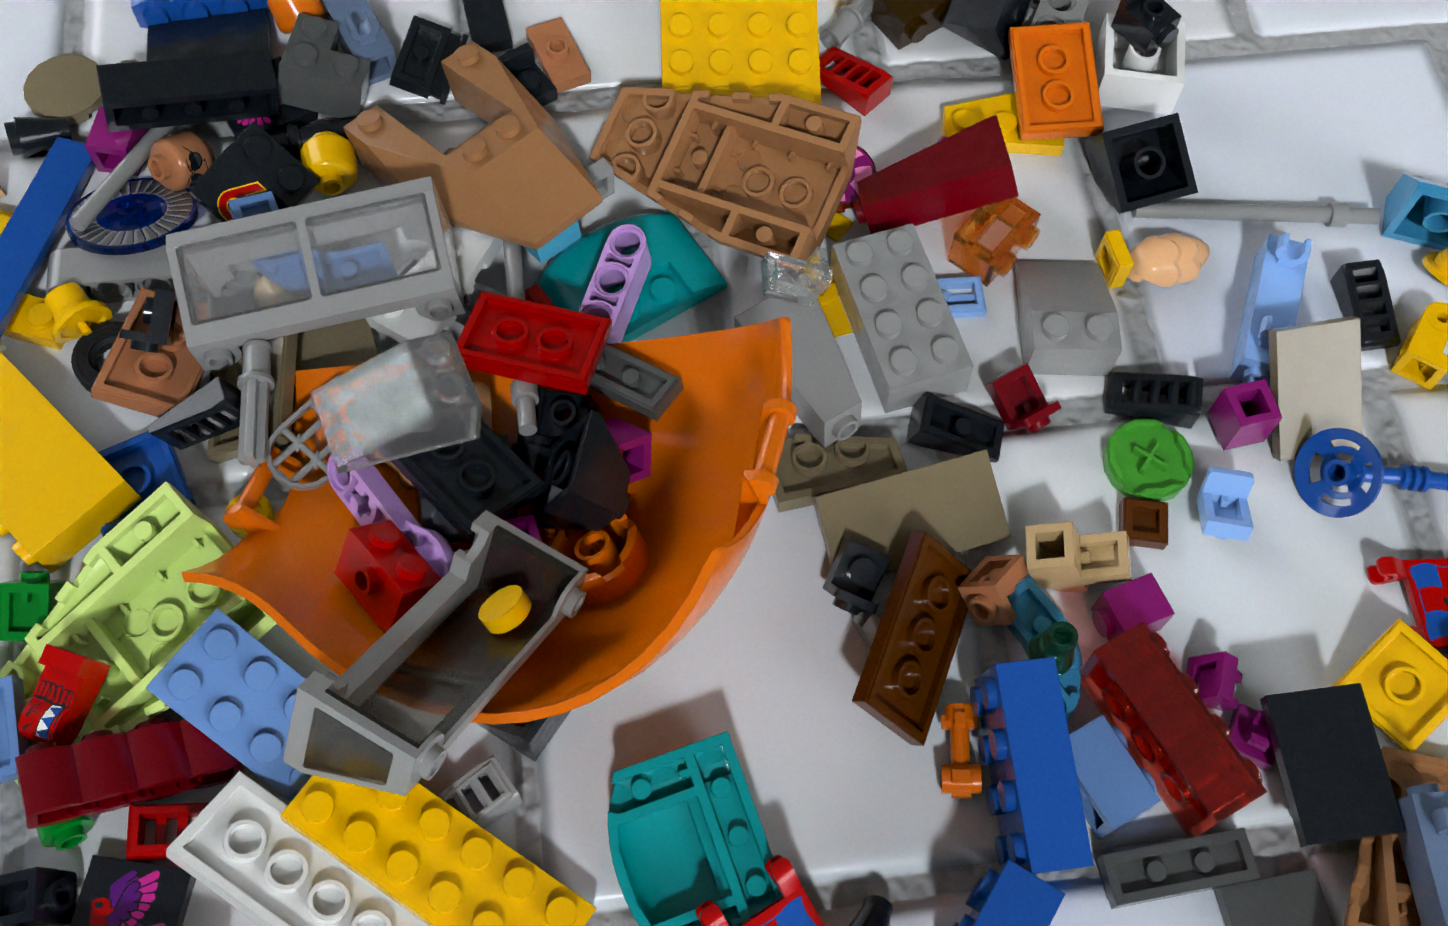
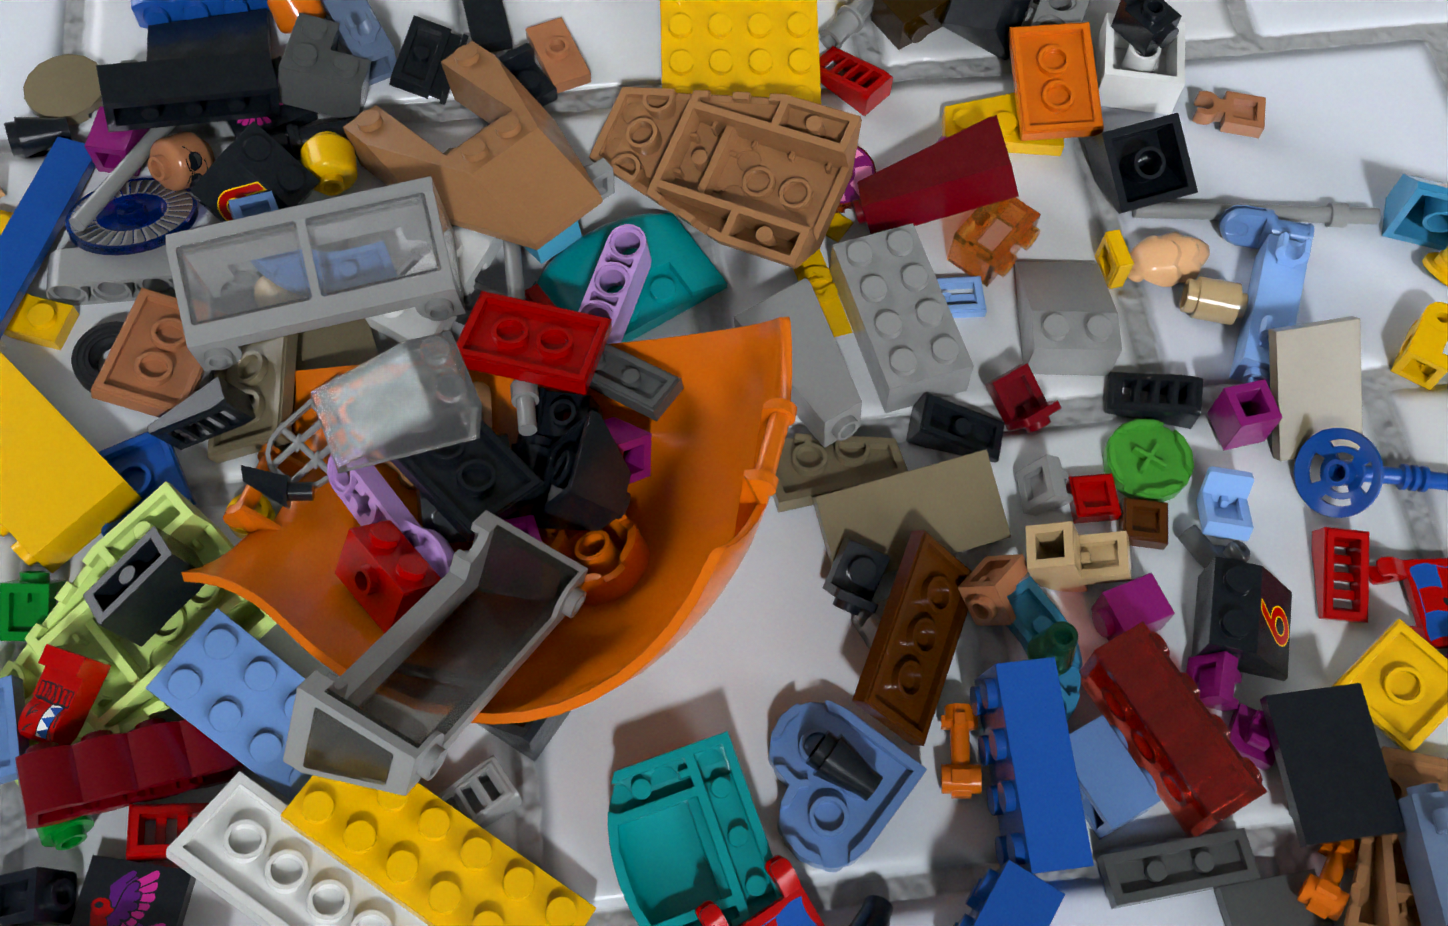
(74, 312): yellow piece -> none
(144, 587): none -> black brick
(161, 315): black bracket -> none
(255, 390): light grey axle -> none
(278, 486): none -> black bar
(505, 609): yellow tile -> none
(795, 278): clear bracket -> none
(823, 821): none -> medium blue plate
(843, 766): none -> black cone
(1043, 486): none -> light grey tile
(1093, 498): none -> red tile
(1205, 551): none -> dark grey arm
(1213, 300): none -> tan brick
(1235, 112): none -> nougat plate
(1243, 613): none -> black slope
(1251, 225): none -> medium blue arm
(1322, 893): none -> orange bar
(1357, 559): none -> red slope
(1367, 279): black slope -> none

